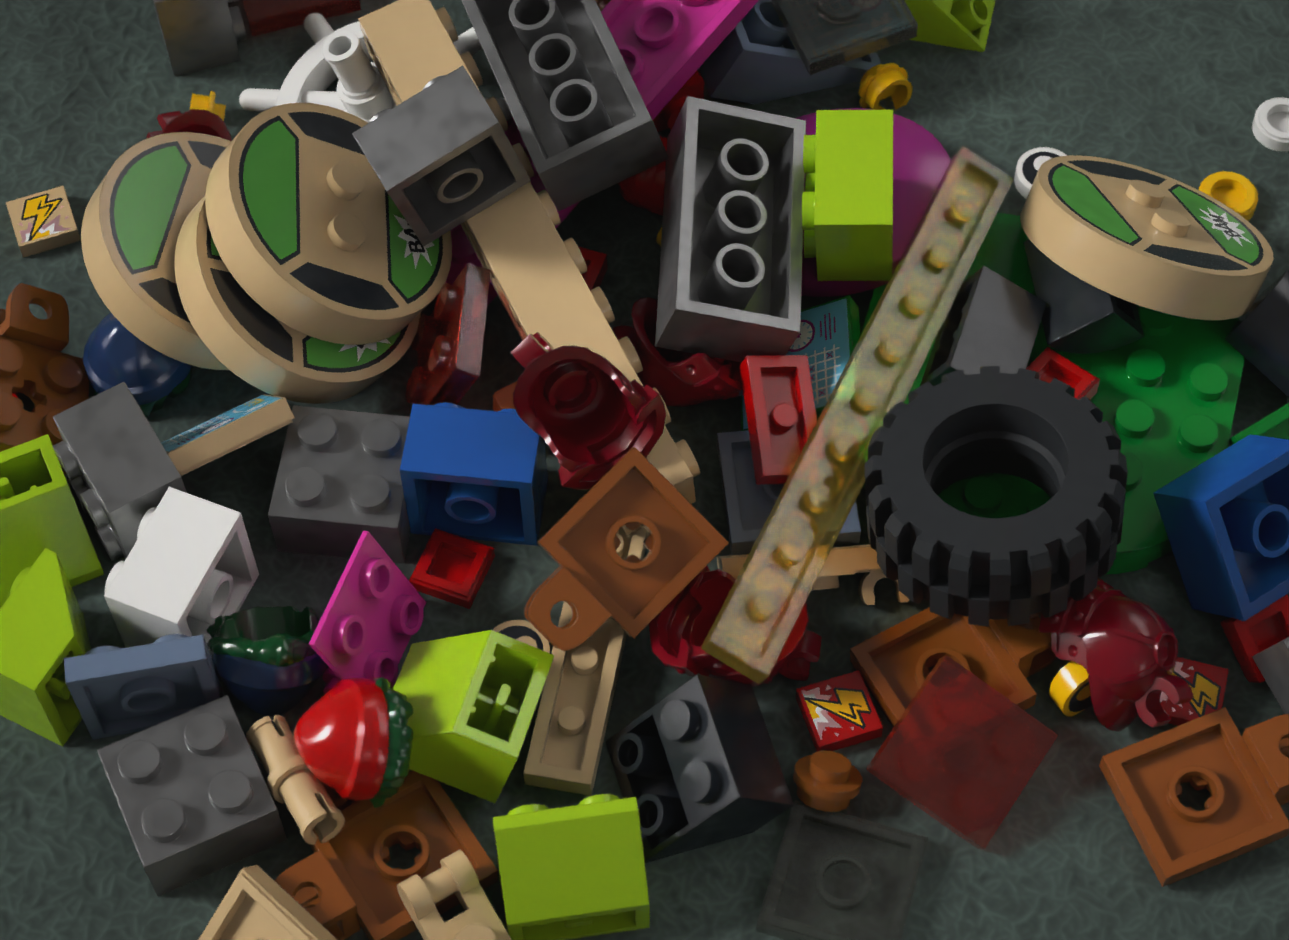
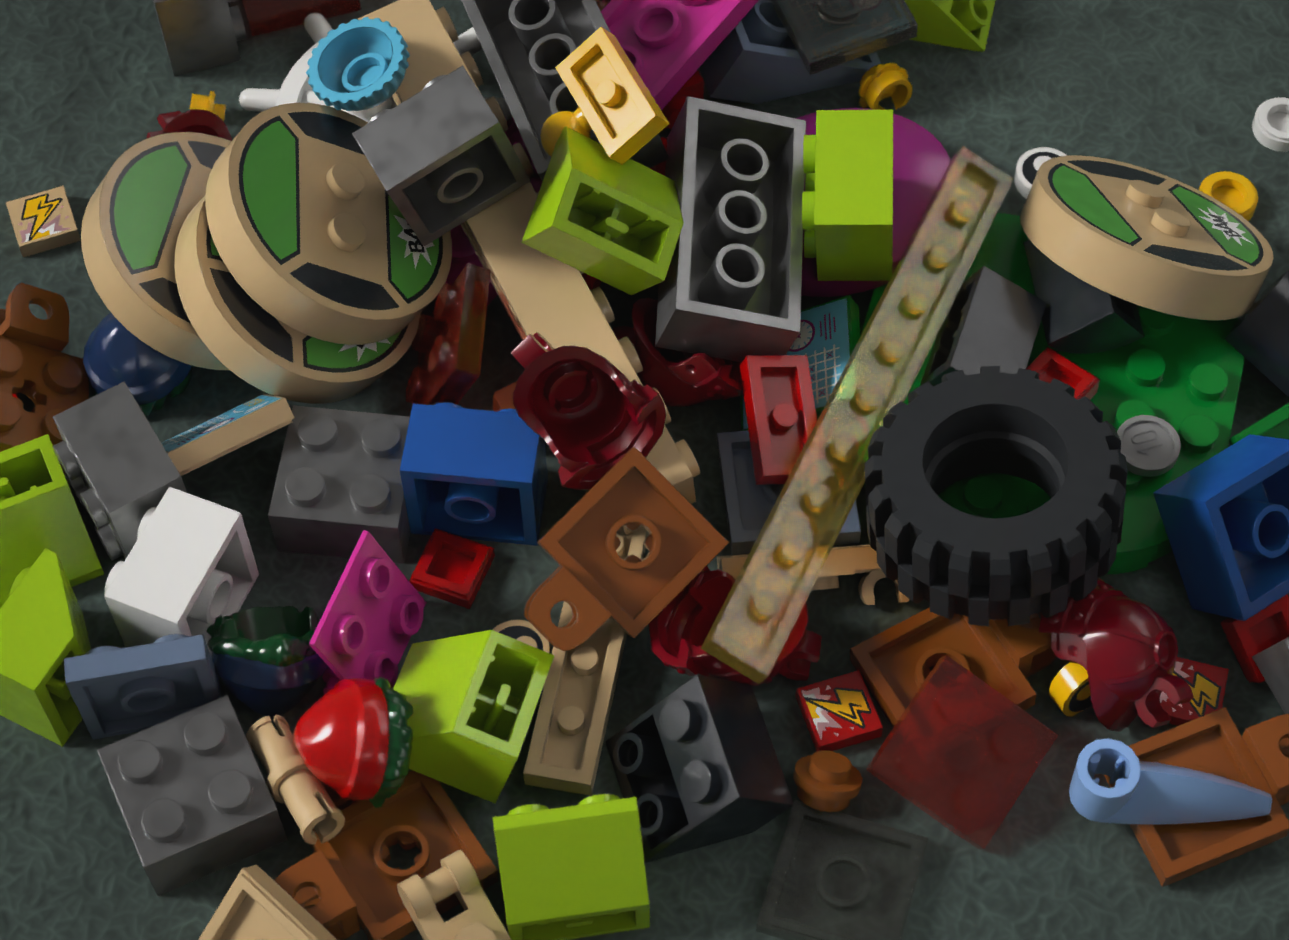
(358, 64): none -> medium azure hat
(605, 215): none -> lime slope
(609, 100): none -> yellow plate
(1149, 445): none -> light grey piece
(1156, 790): none -> light blue piece

